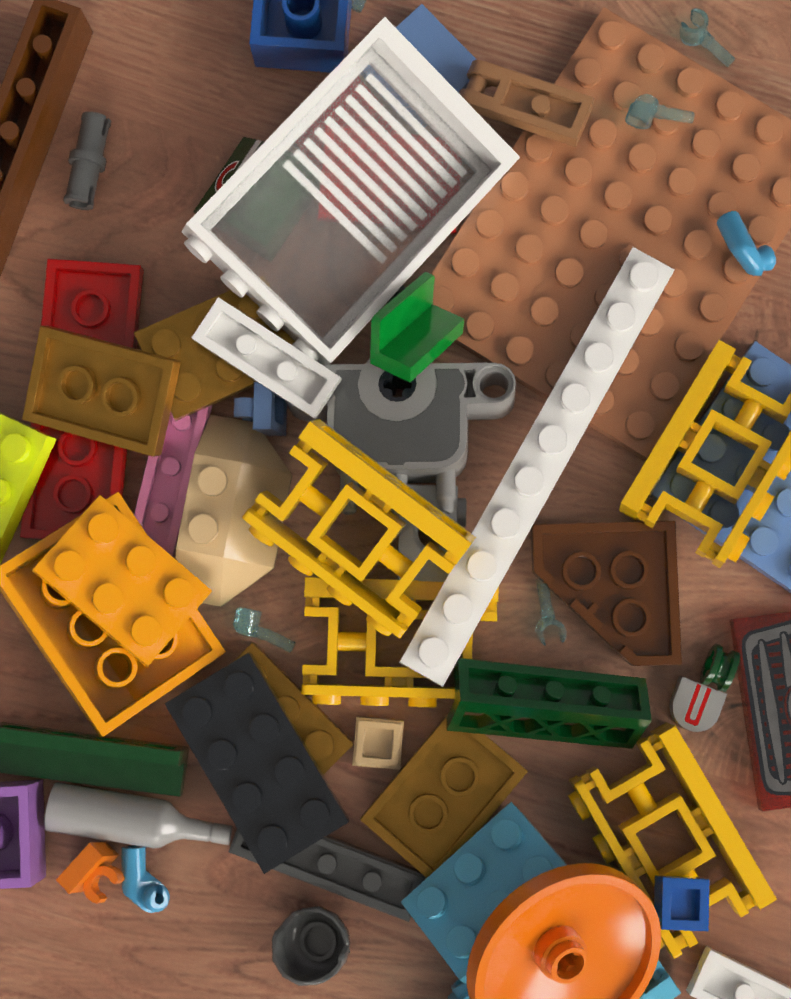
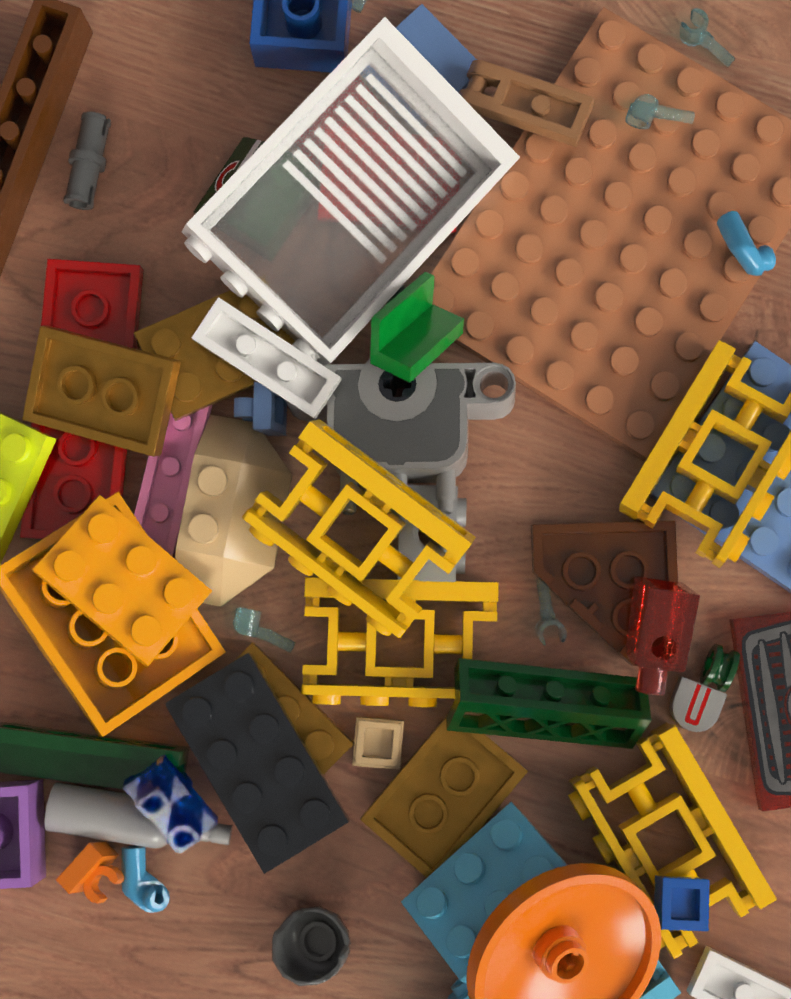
(171, 803): none -> clear blue hips
(348, 872): dark grey tile -> none
(536, 467): white plate -> none
(658, 611): none -> clear red torso

